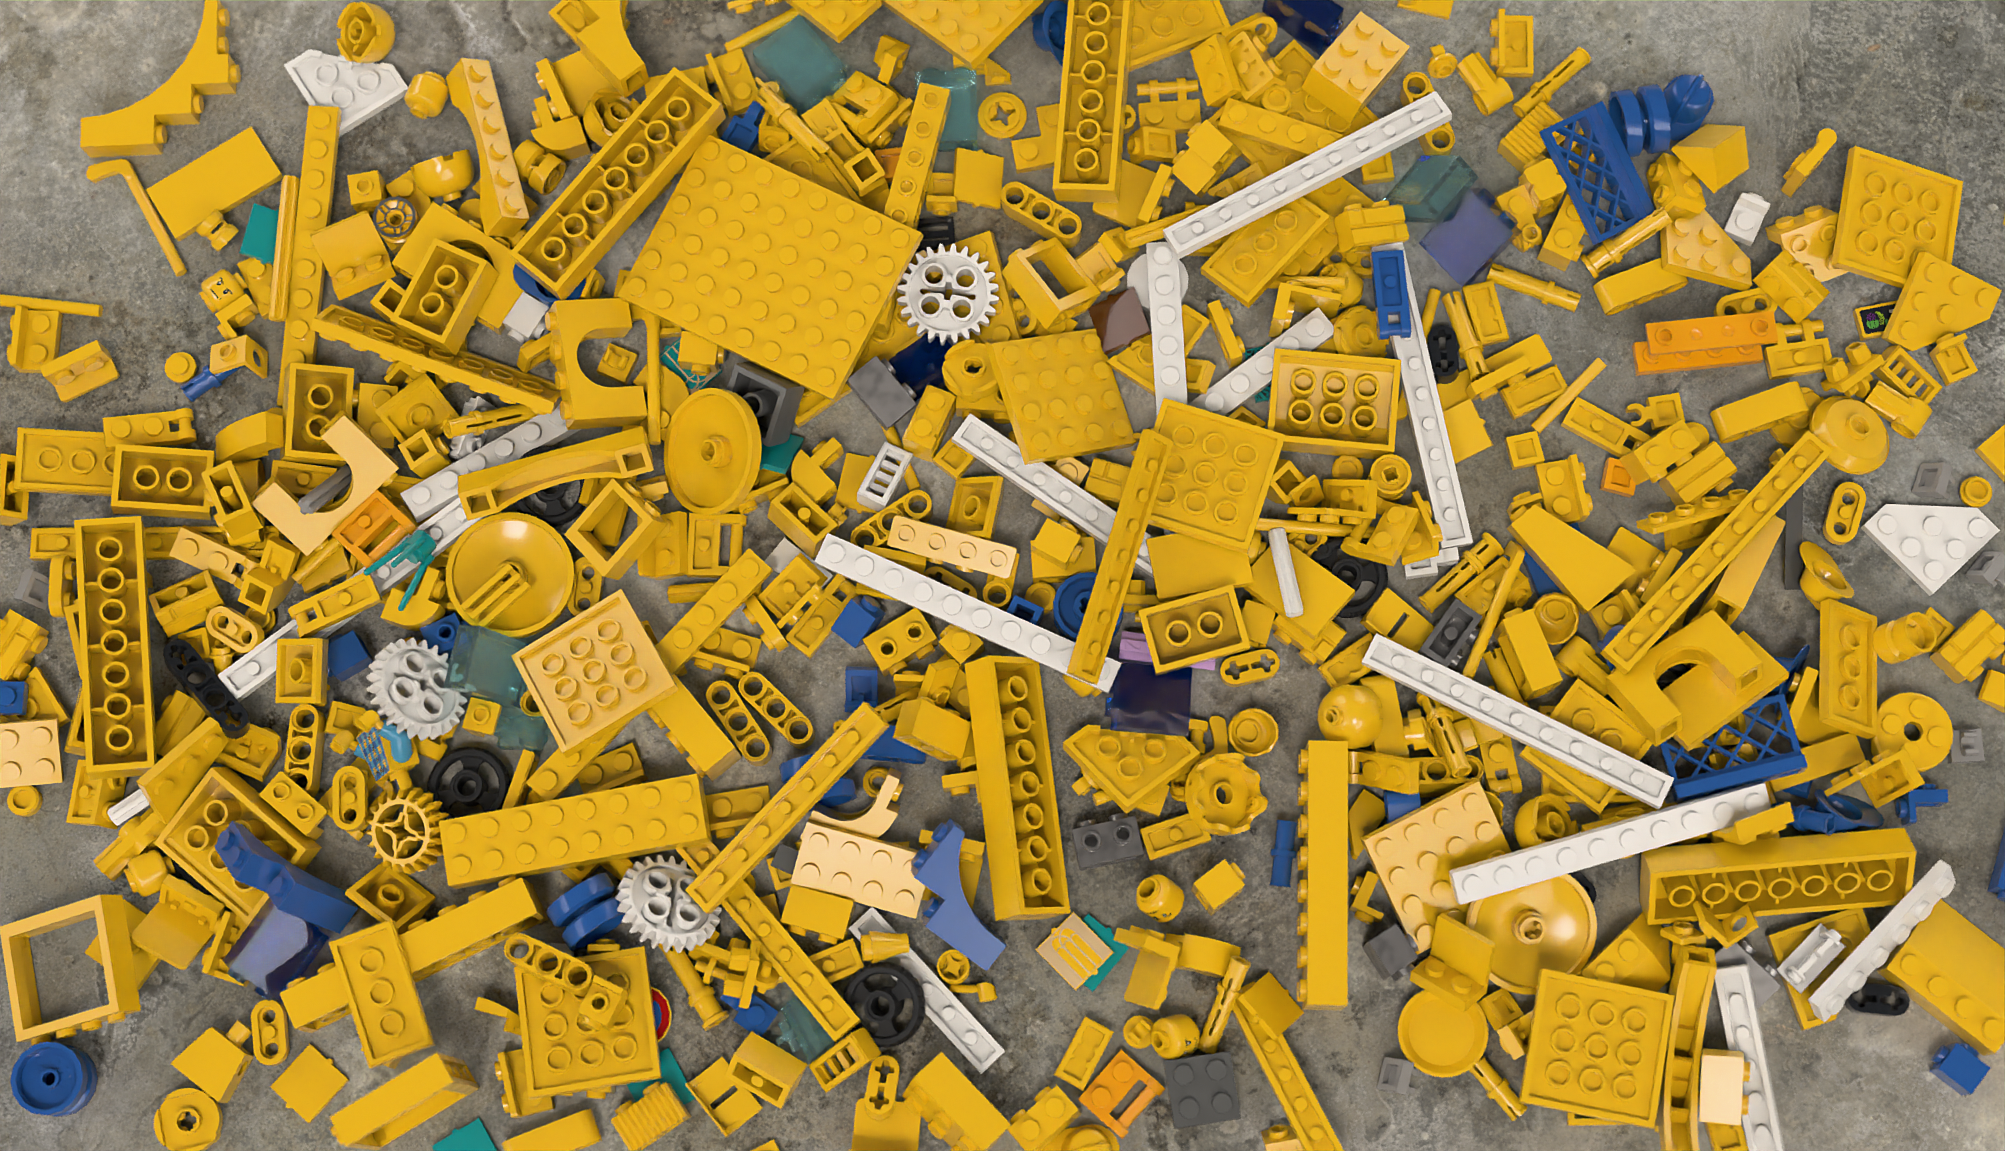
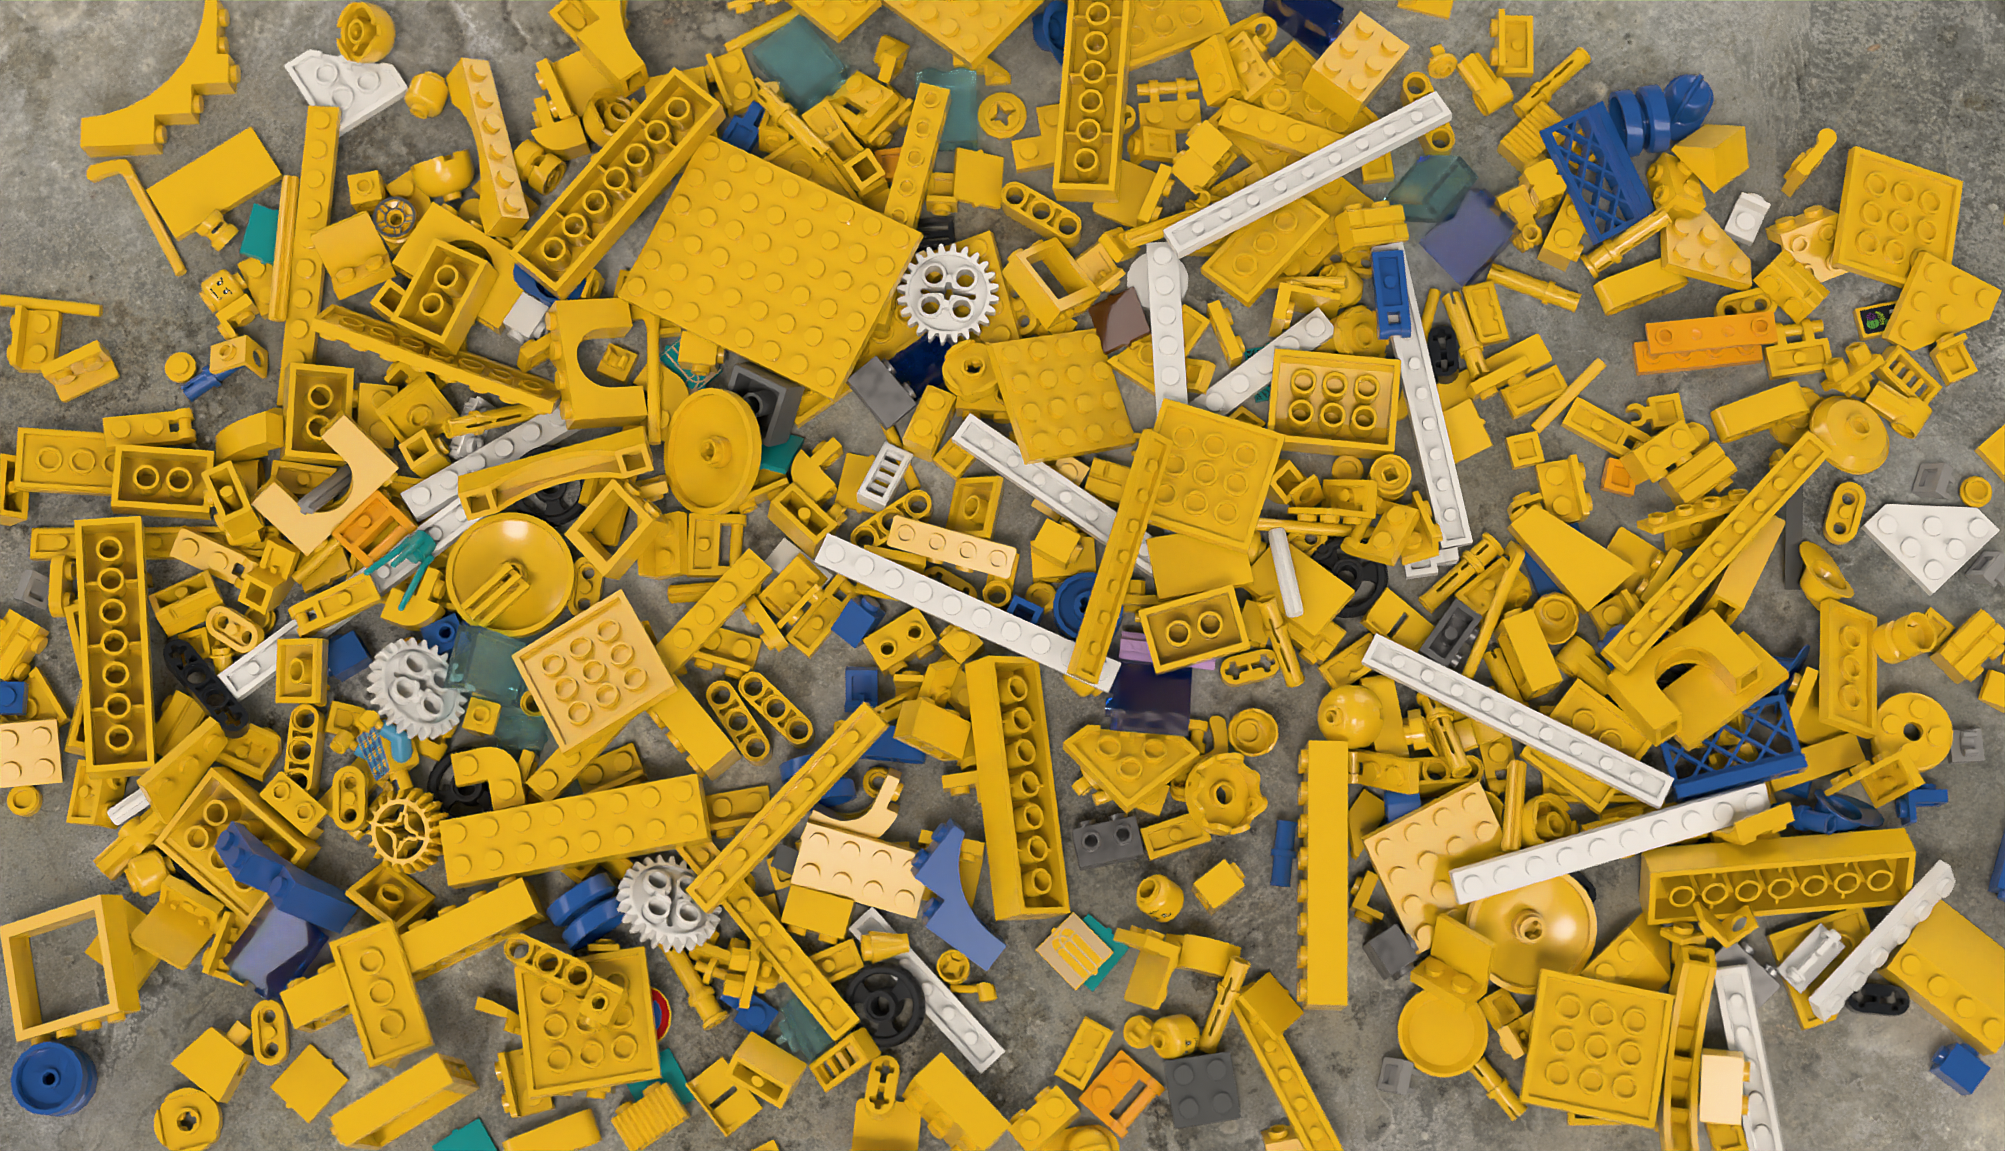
(493, 766): none -> yellow plate
(1204, 198): none -> yellow hand
(1276, 629): none -> yellow pin
(1513, 806): none -> yellow axle

